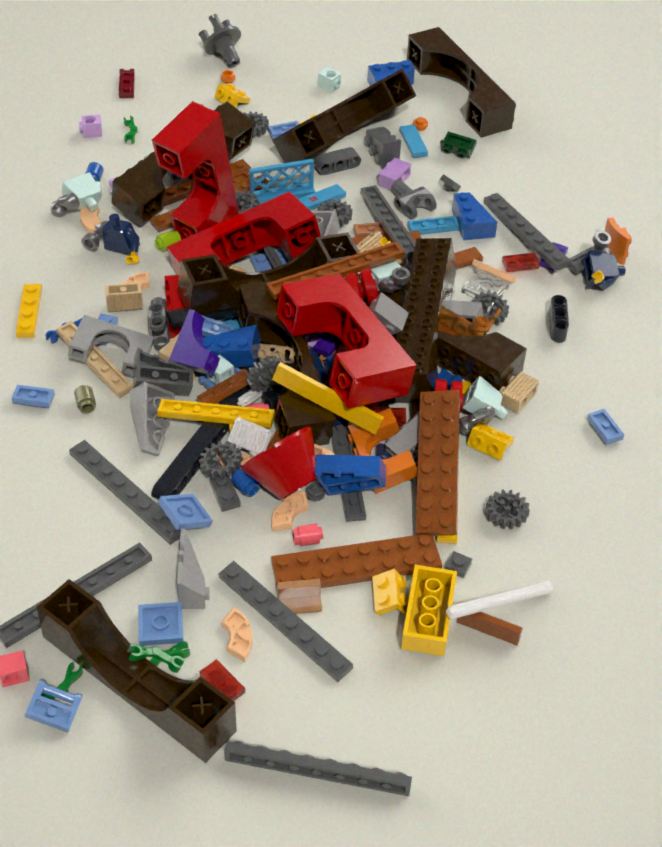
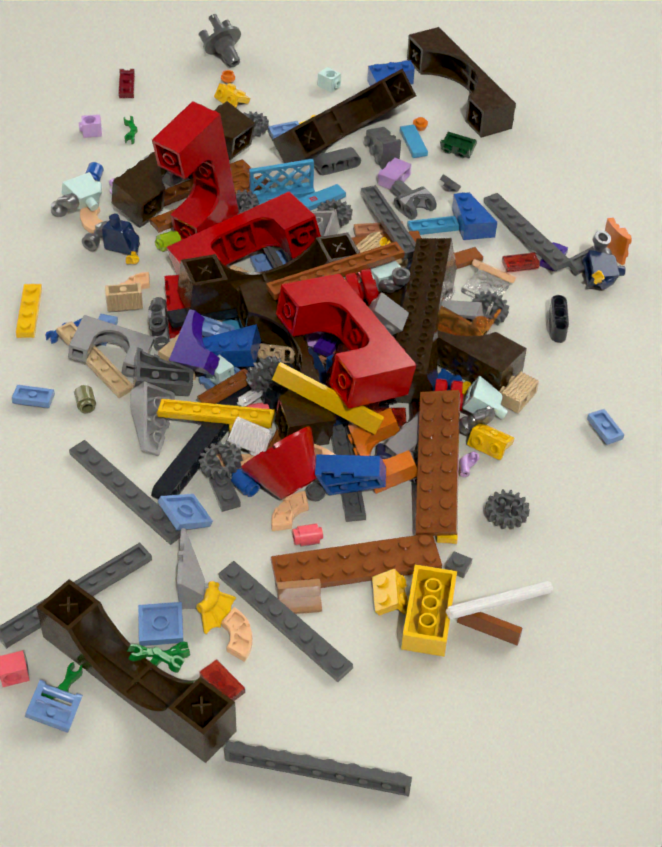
(214, 606): none -> yellow arm
(466, 462): none -> lavender arm

